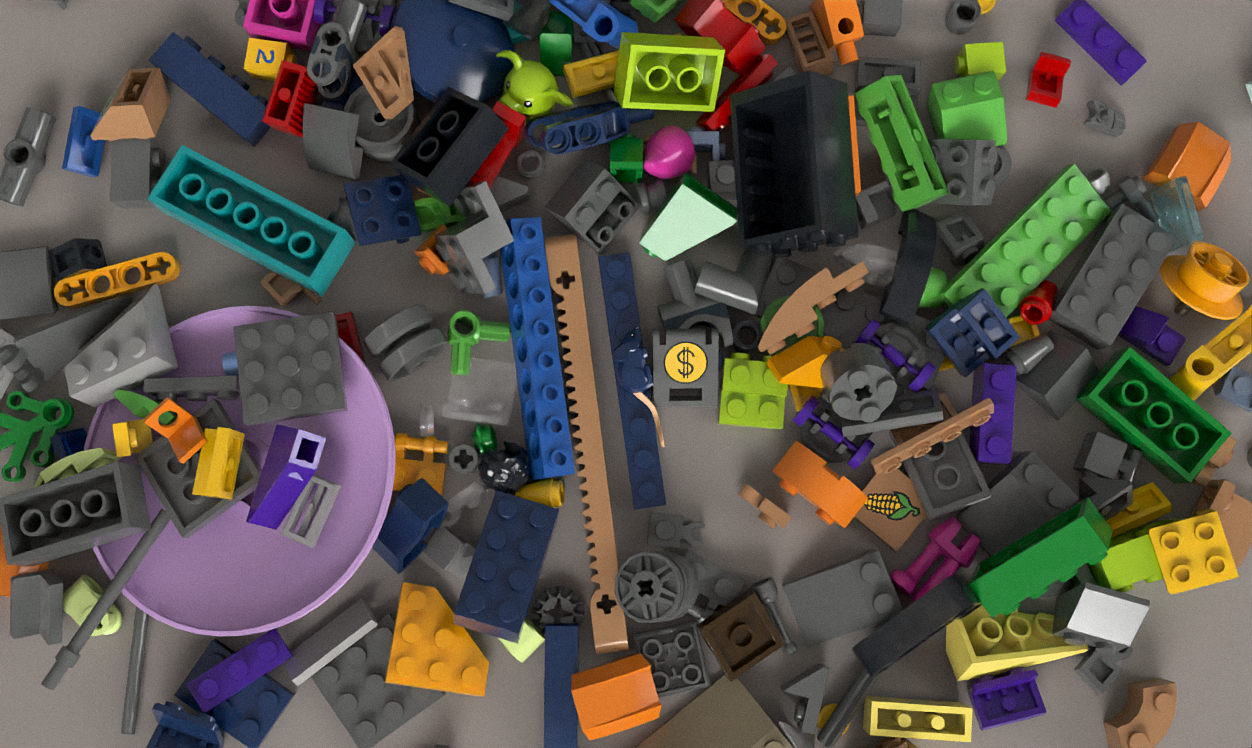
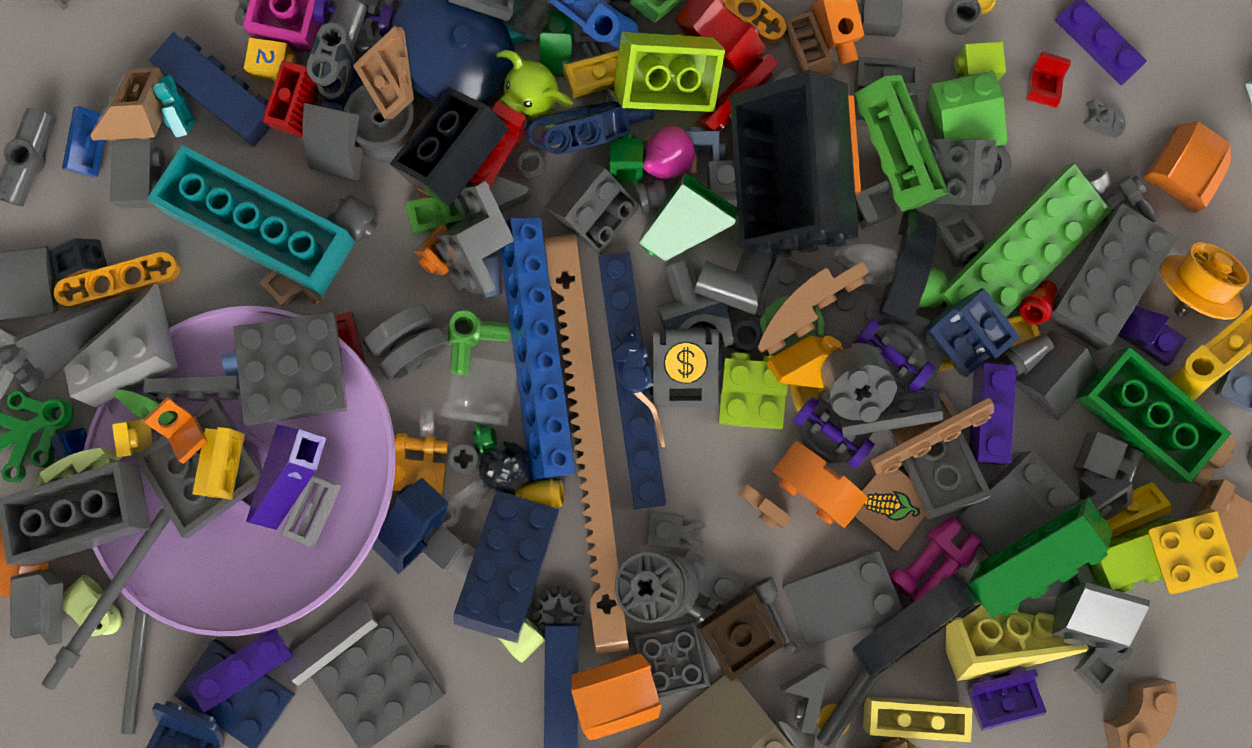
(176, 110): none -> teal plate
(382, 210): dark blue hinge -> none
(431, 649): light orange plate -> none
(1177, 212): clear light blue tile -> none

